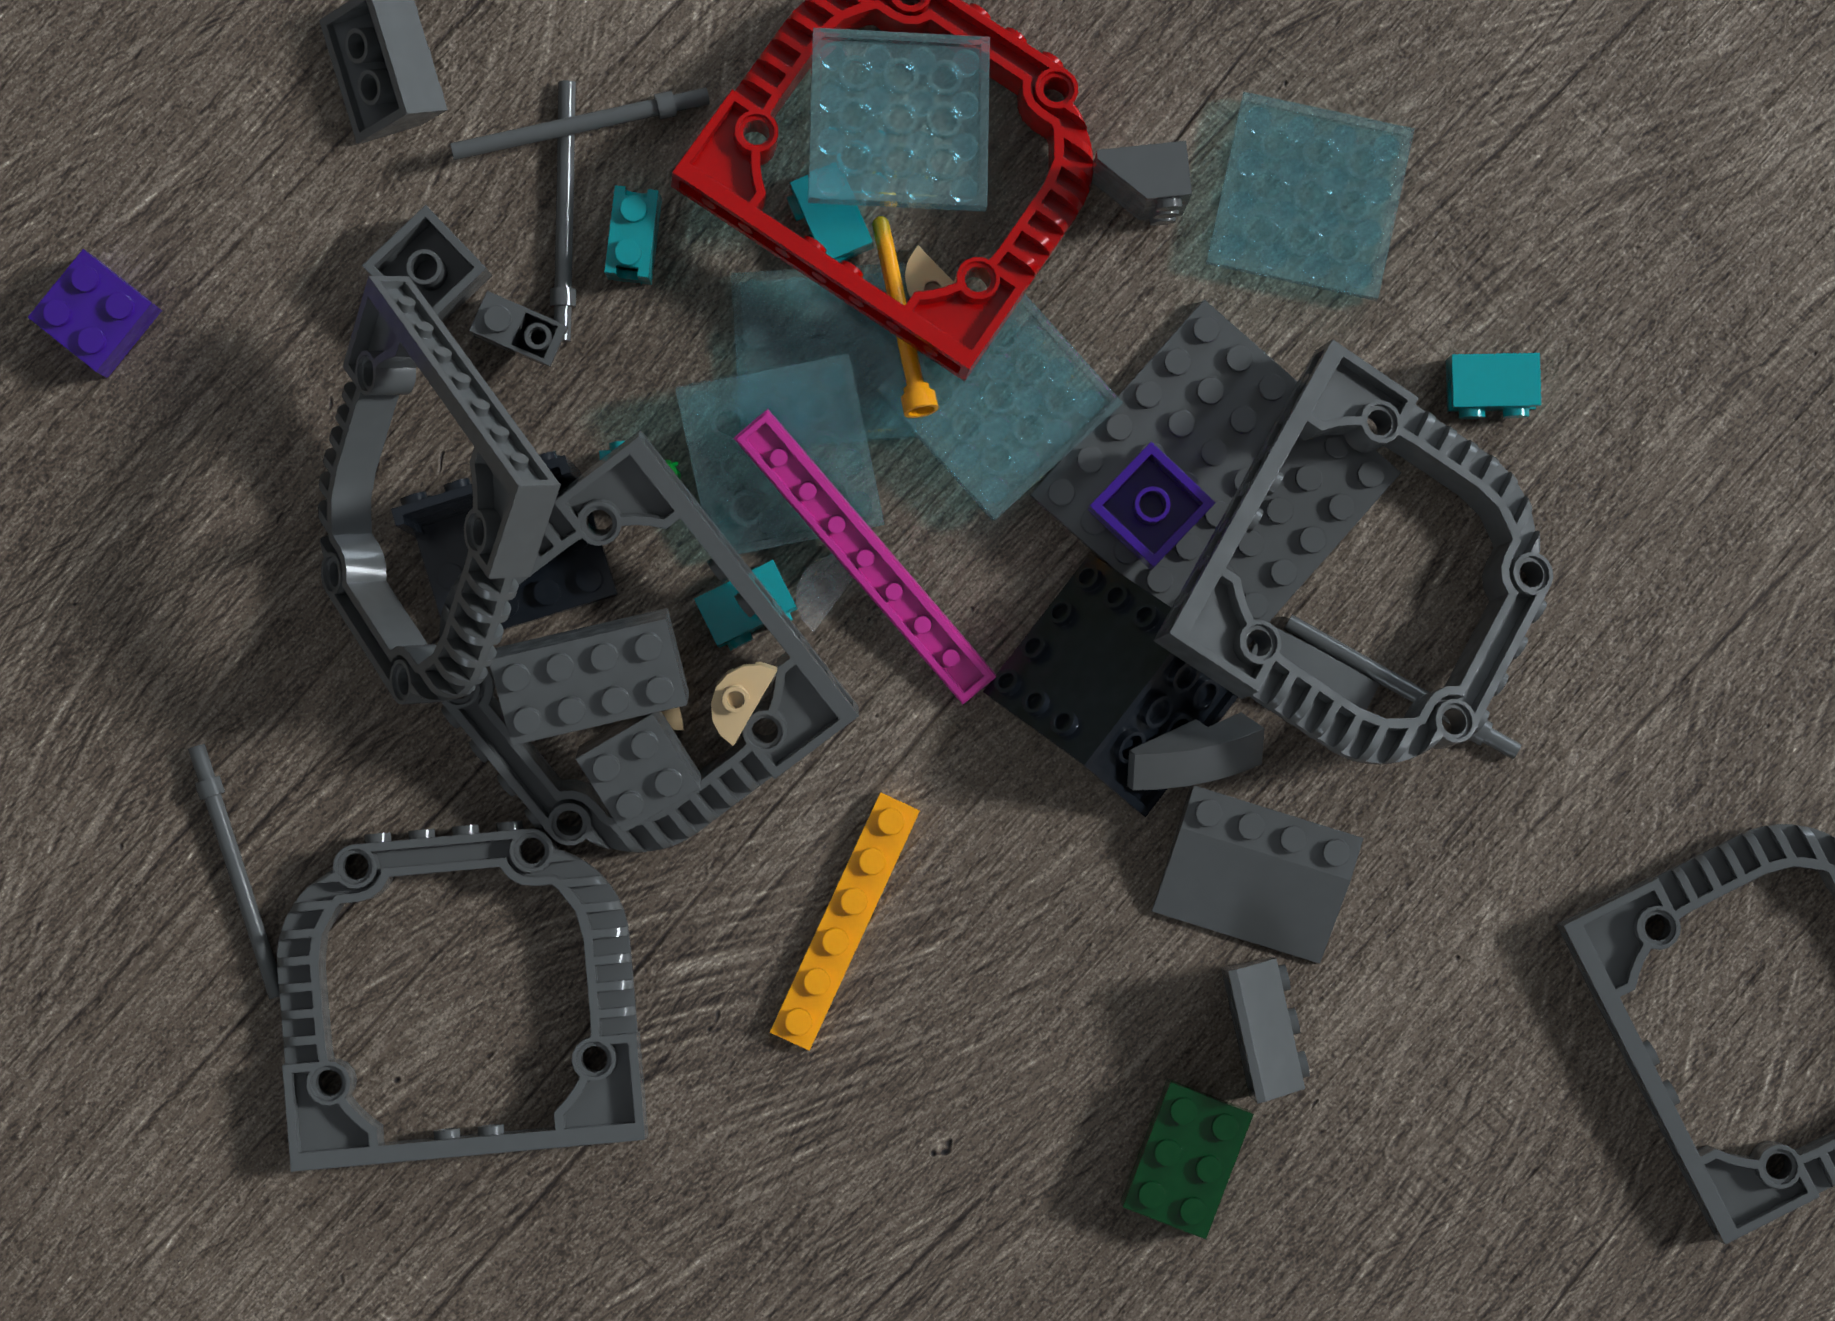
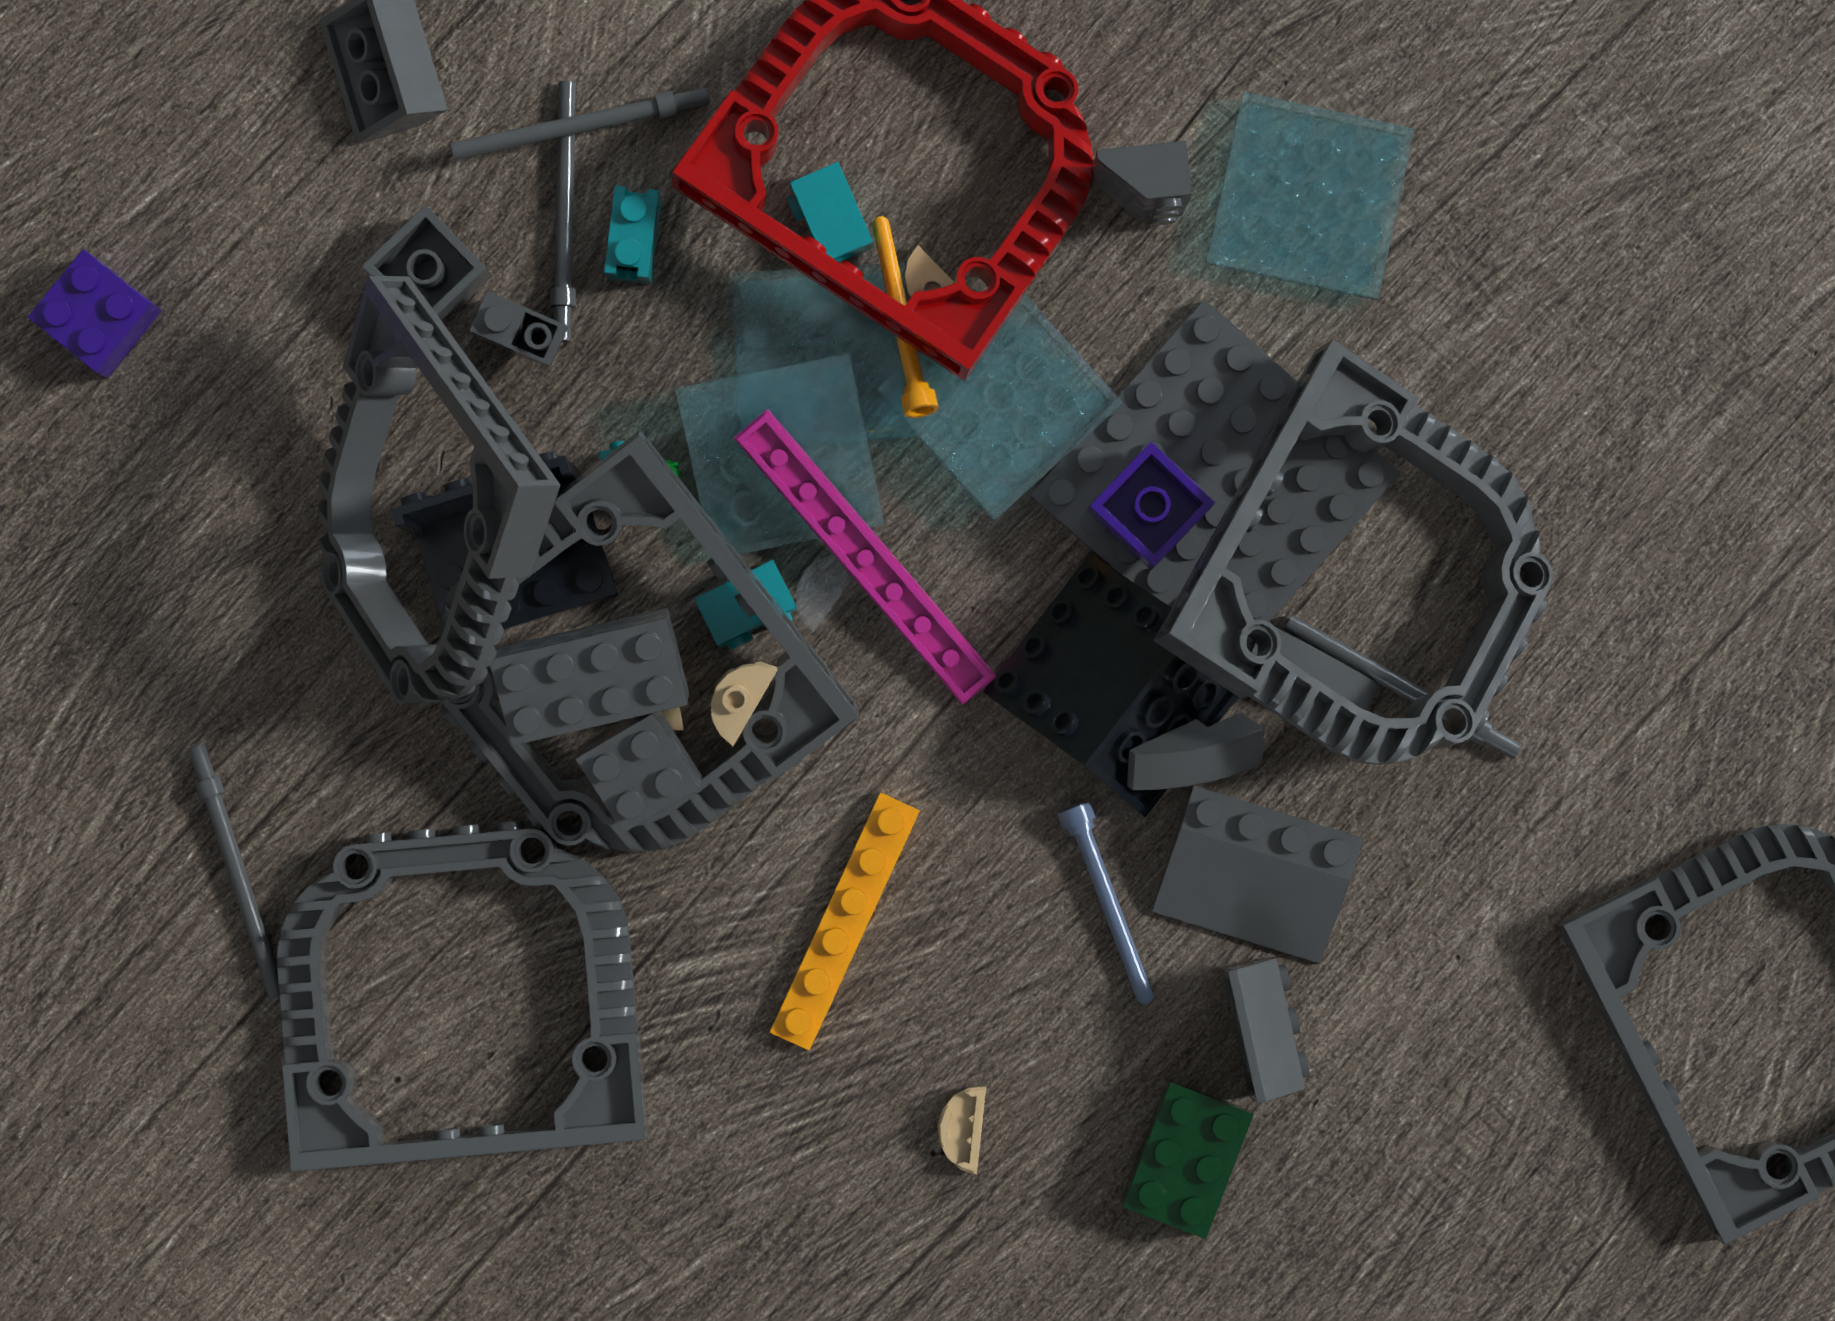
(899, 119): clear light blue plate -> none
(962, 1126): none -> tan plate
(1079, 823): none -> sand blue piece
(1493, 384): teal brick -> none

